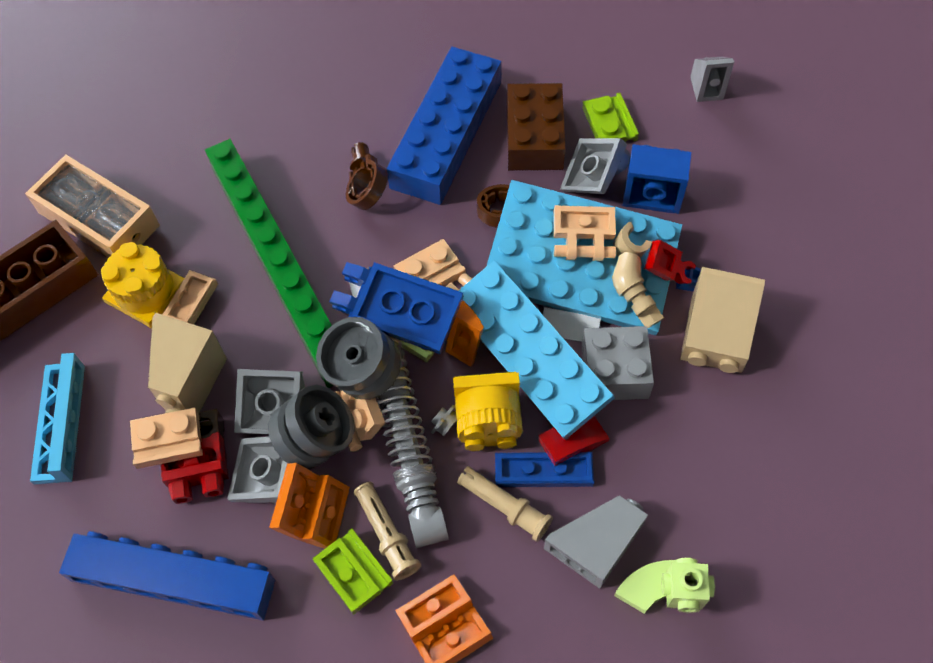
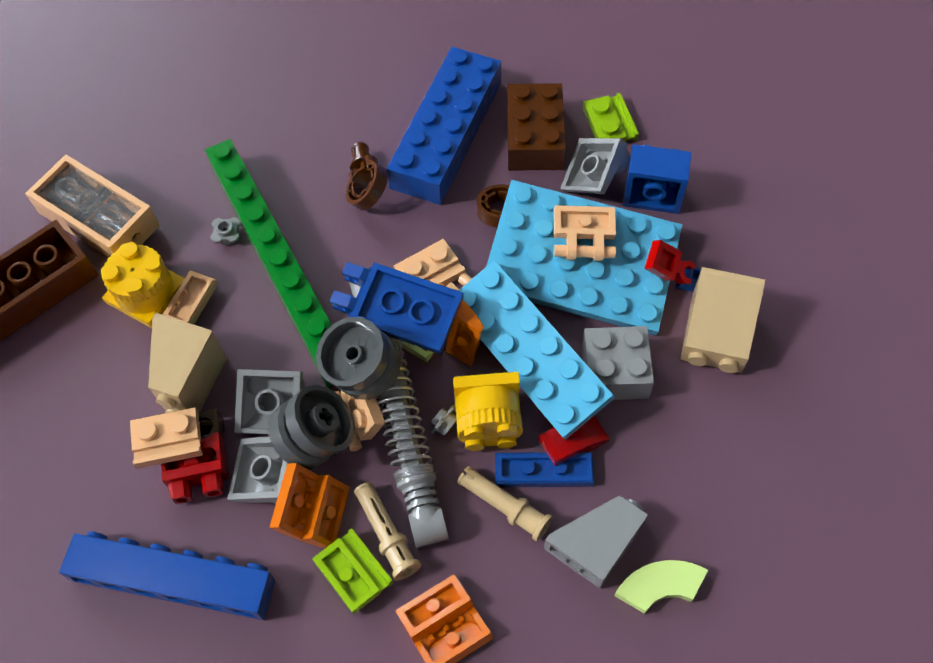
(63, 425): medium azure fence -> none
(225, 237): none -> light grey plate
(570, 324): white sticker -> none
(628, 277): tan piece -> none
(679, 593): yellowish green brick -> none
(711, 77): light grey slope -> none

